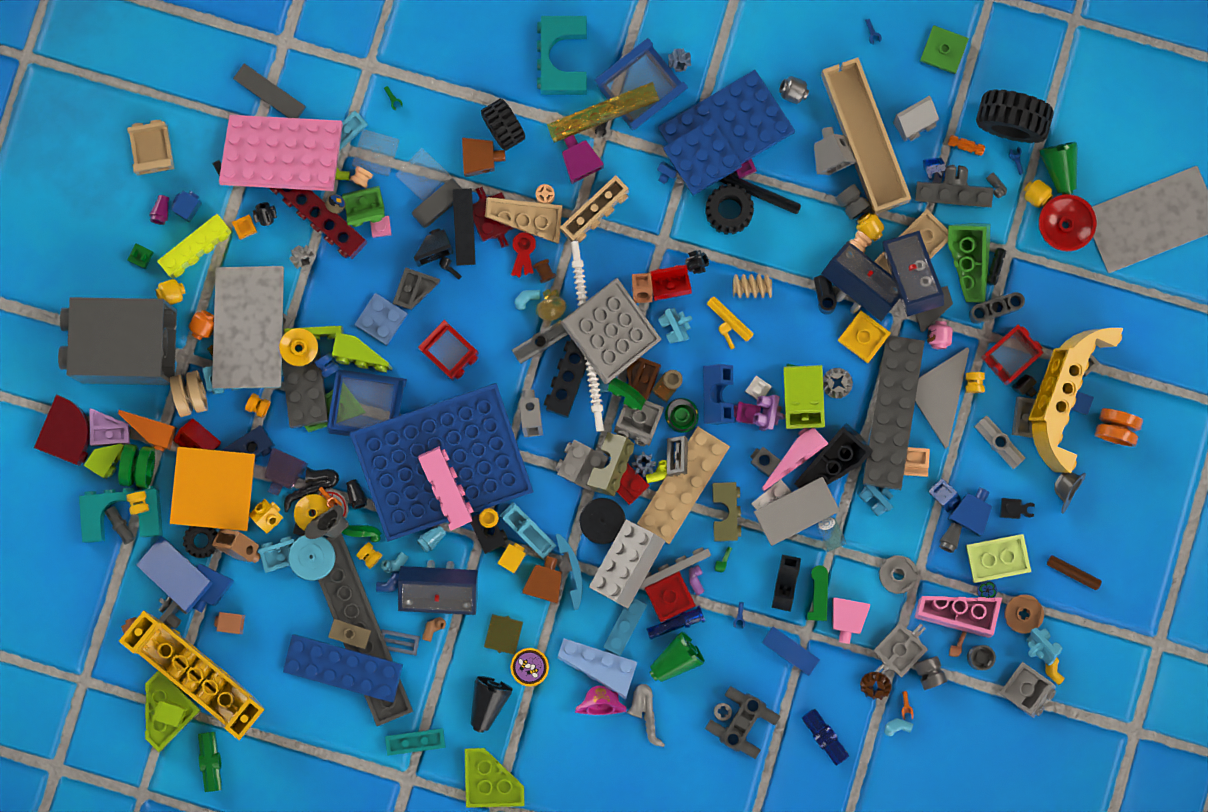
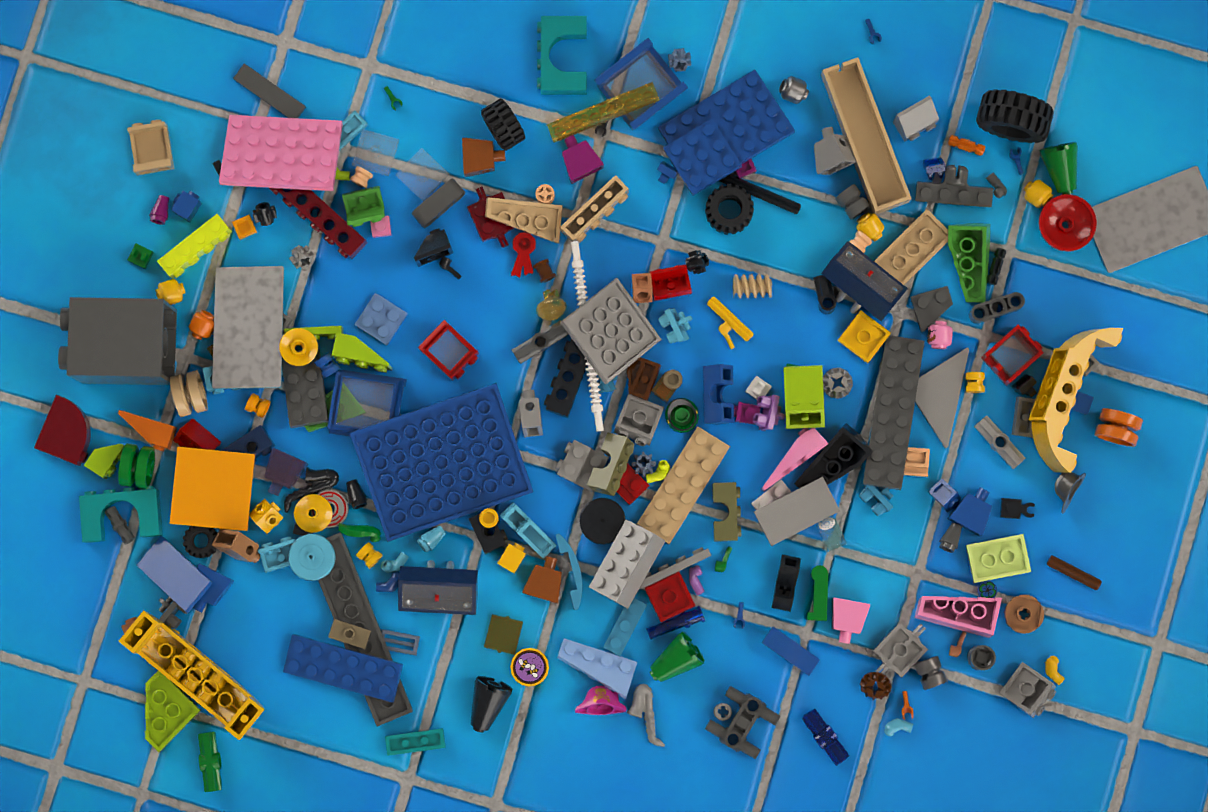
(107, 430): lavender wing -> none
(135, 498): yellow wheel -> none
(169, 713): lime slope -> none
(229, 623): nougat brick -> none
(327, 524): dark grey piece -> none
(330, 500): orange hand -> none
(335, 203): tile -> none
(413, 288): dark grey wing -> none
(433, 626): medium nougat arm -> none
(445, 487): bright pink wedge -> none
(464, 226): black tile -> none
(490, 782): lime plate -> none
(525, 296): medium azure arm -> none
(633, 398): green slope -> none
(681, 455): dark grey tile -> none
(773, 461): dark grey brick -> none
(898, 586): light grey tile -> none
(913, 273): piece -> none
(944, 49): bright green plate -> none
(1042, 647): medium azure hips -> none

